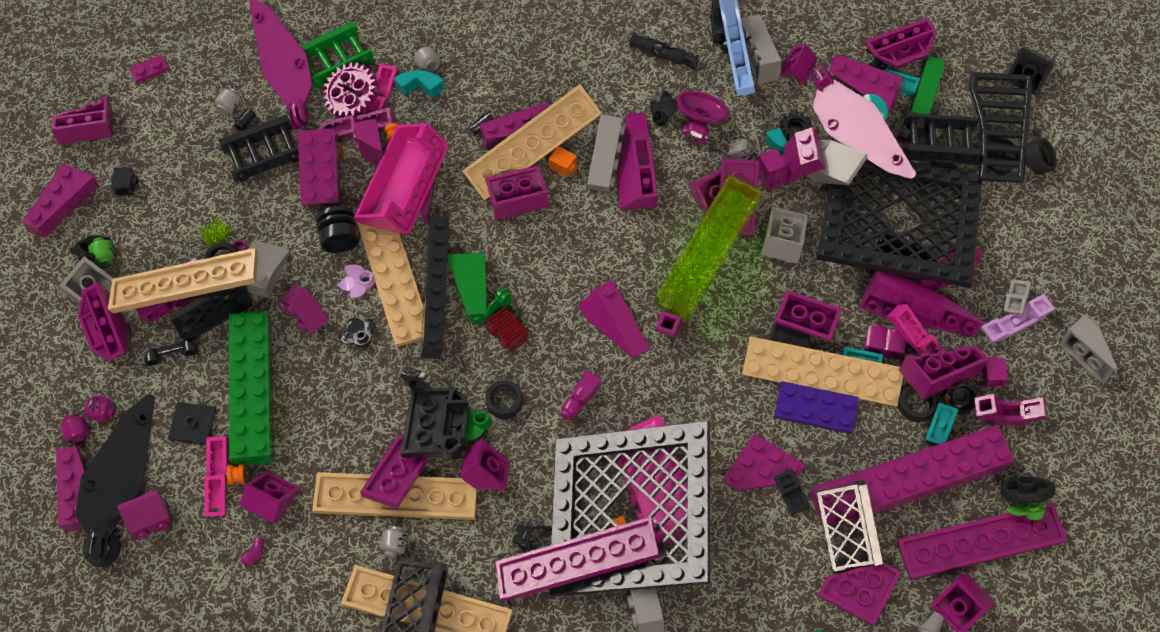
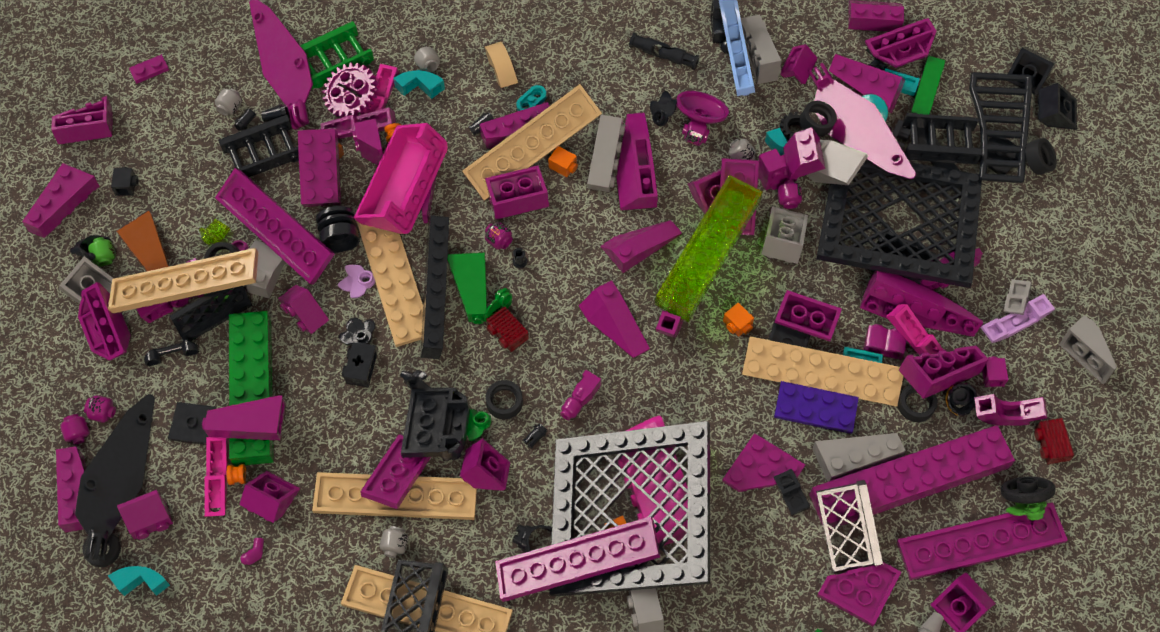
(131, 577): none -> teal brick
(144, 242): none -> dark orange slope
(248, 420): none -> magenta slope
(274, 226): none -> magenta plate
(275, 112): none -> black cone
(360, 374): none -> black brick
(498, 235): none -> magenta head
(502, 65): none -> tan brick
(519, 259): none -> black pin
(529, 99): none -> teal plate
(536, 434): none -> black pin
(633, 247): none -> magenta wedge
(738, 320): none -> orange brick
(789, 194): none -> magenta head
(823, 109): none -> black tyre
(856, 454): none -> light grey wedge
(875, 15): none -> magenta slope
(942, 424): teal plate -> none
(1054, 441): none -> dark red brick
(1057, 107): none -> black slope

